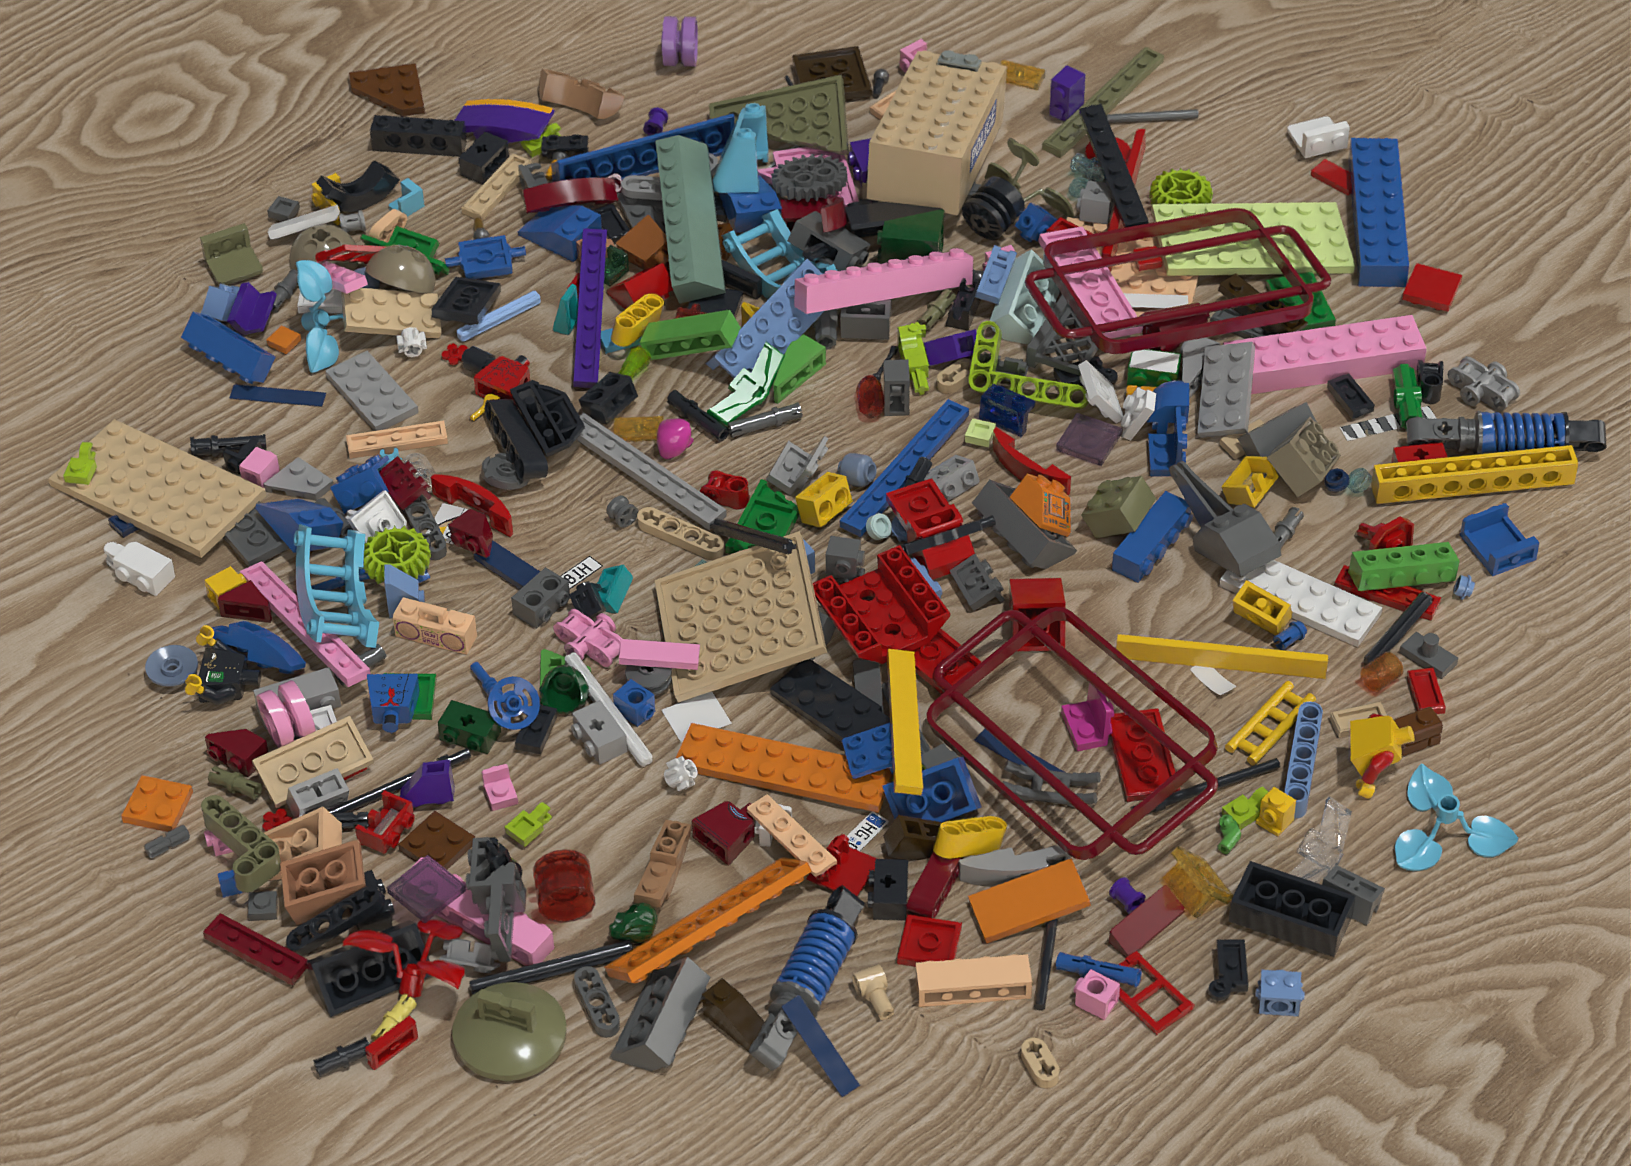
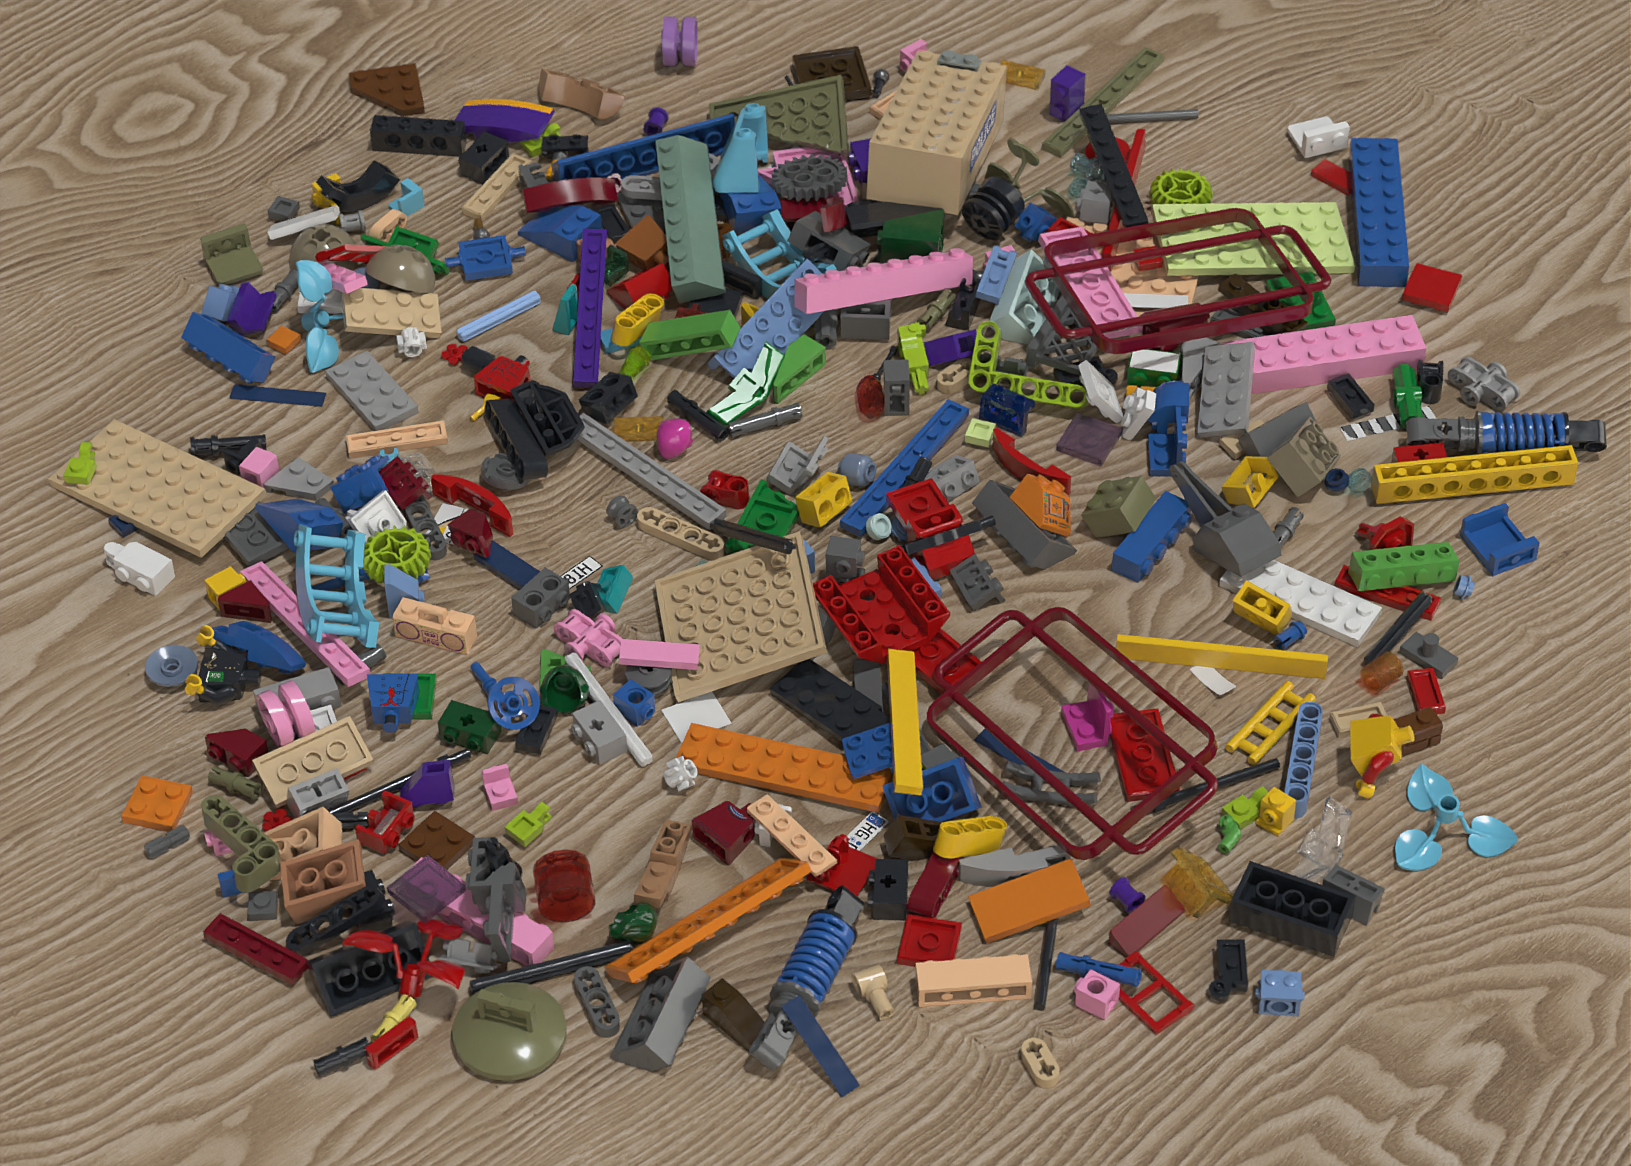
(466, 300): black plate -> none
(1032, 598): red slope -> none

